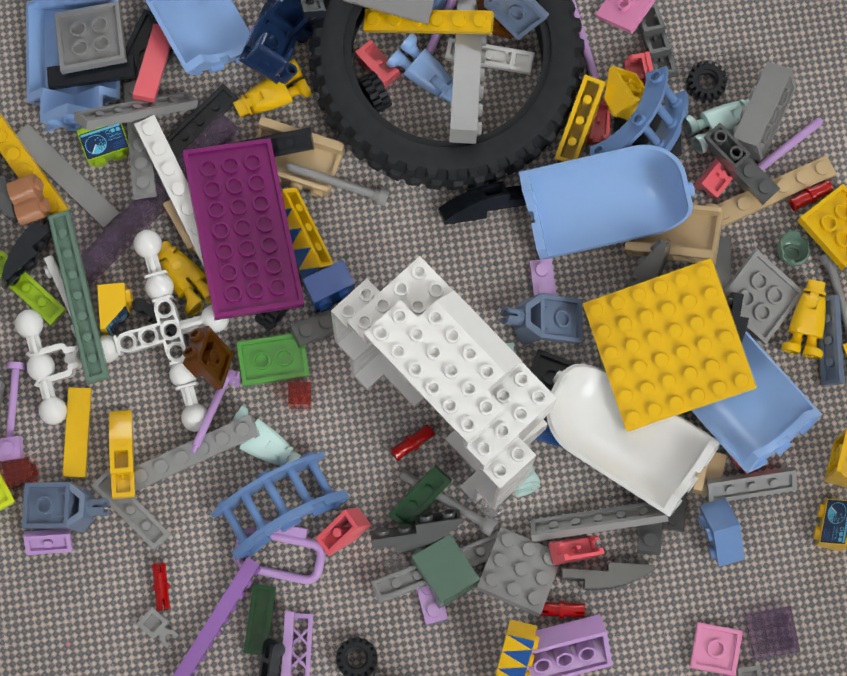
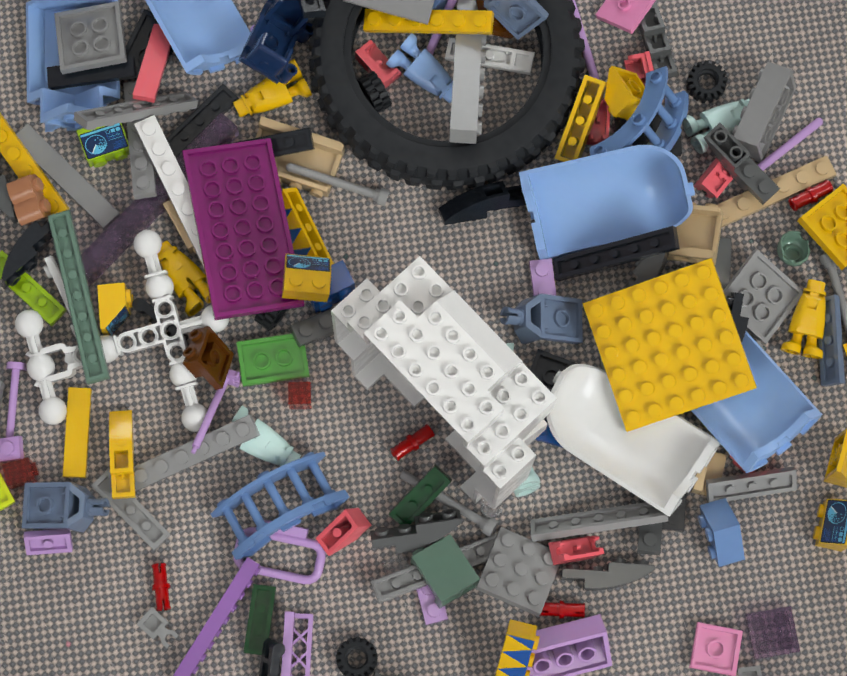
(306, 278): none -> yellow slope
(616, 253): none -> black plate

